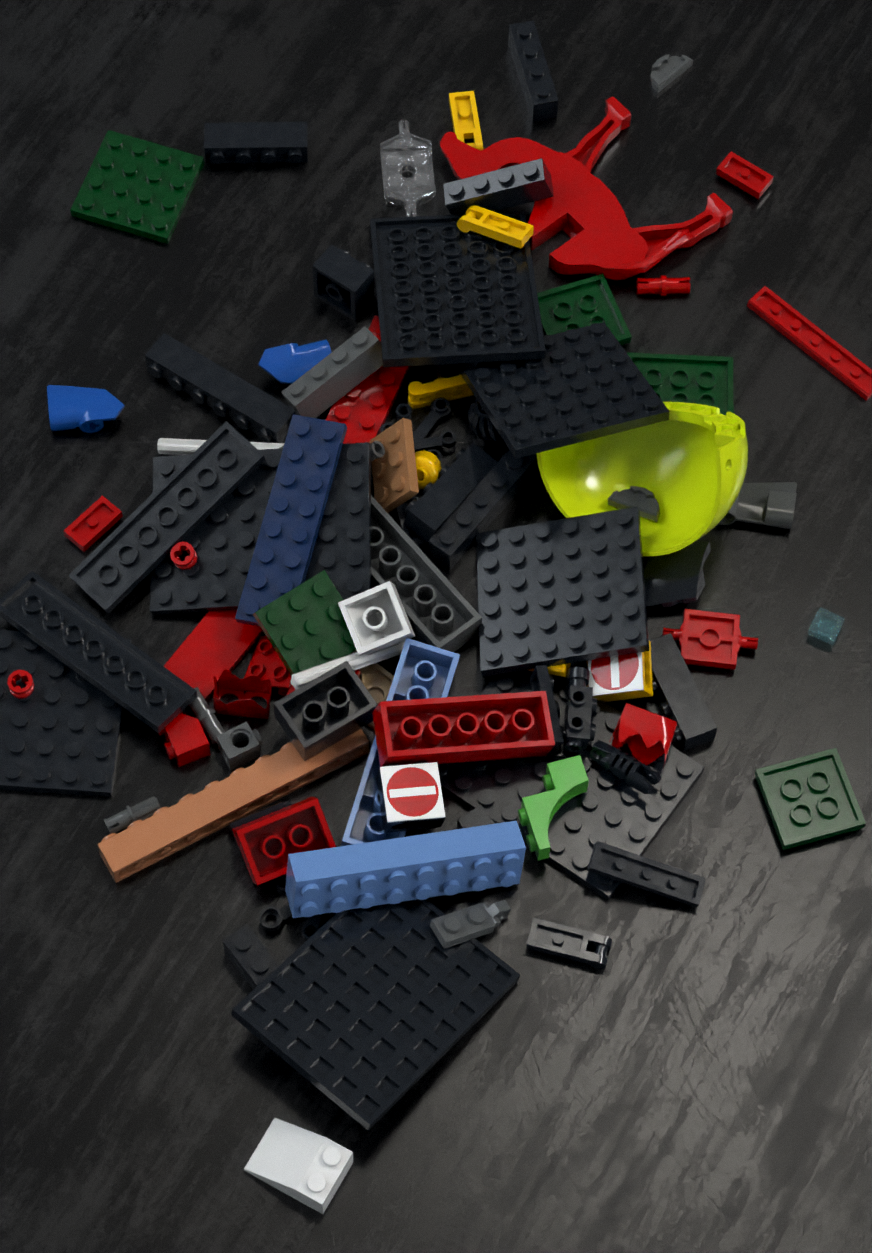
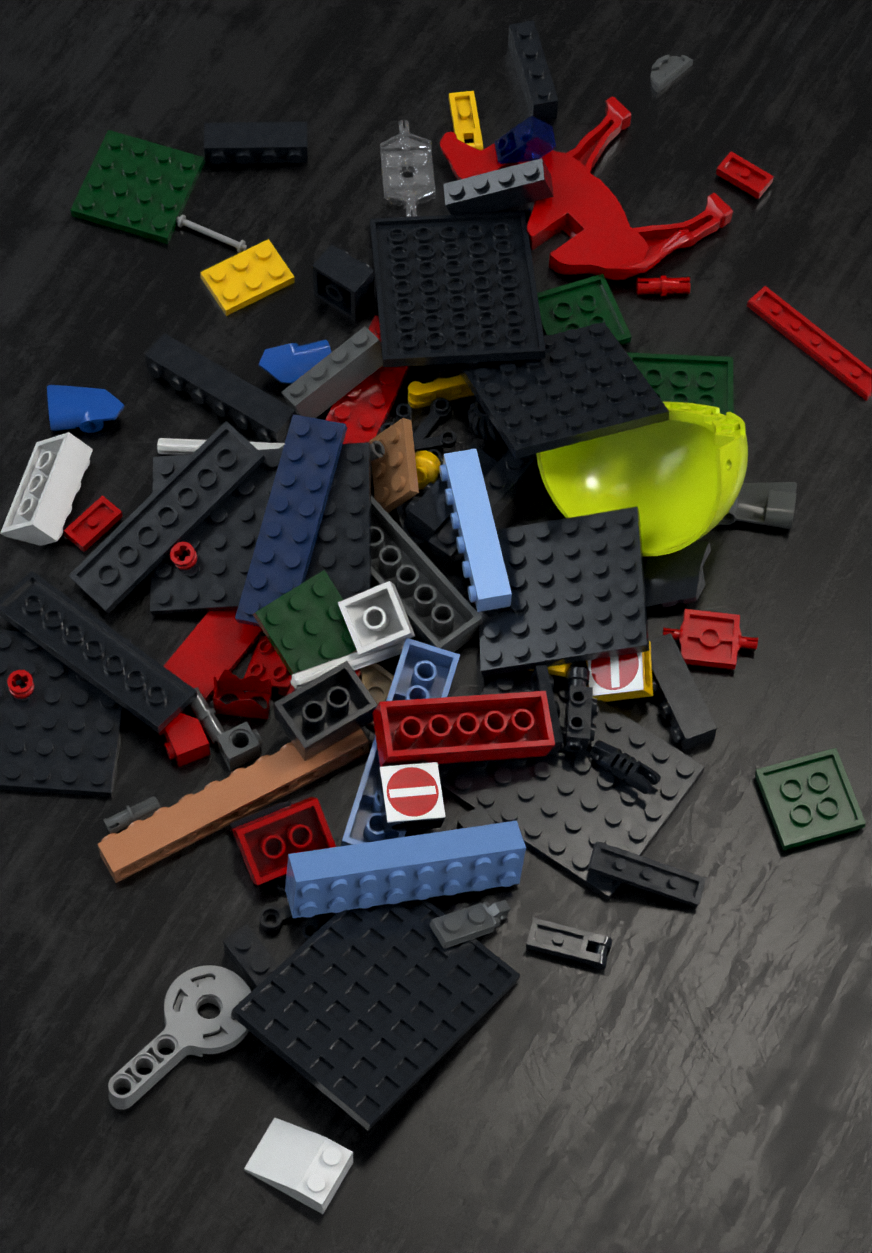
(47, 490): none -> white slope
(185, 1029): none -> light grey beam
(239, 245): none -> light grey axle
(247, 277): none -> yellow plate
(476, 530): none -> light blue brick
(495, 226): yellow plate -> none
(525, 142): none -> clear blue slope
(562, 782): bright green arch -> none
(636, 497): dark grey tile -> none
(645, 732): red piece -> none
(826, 626): clear light blue plate -> none

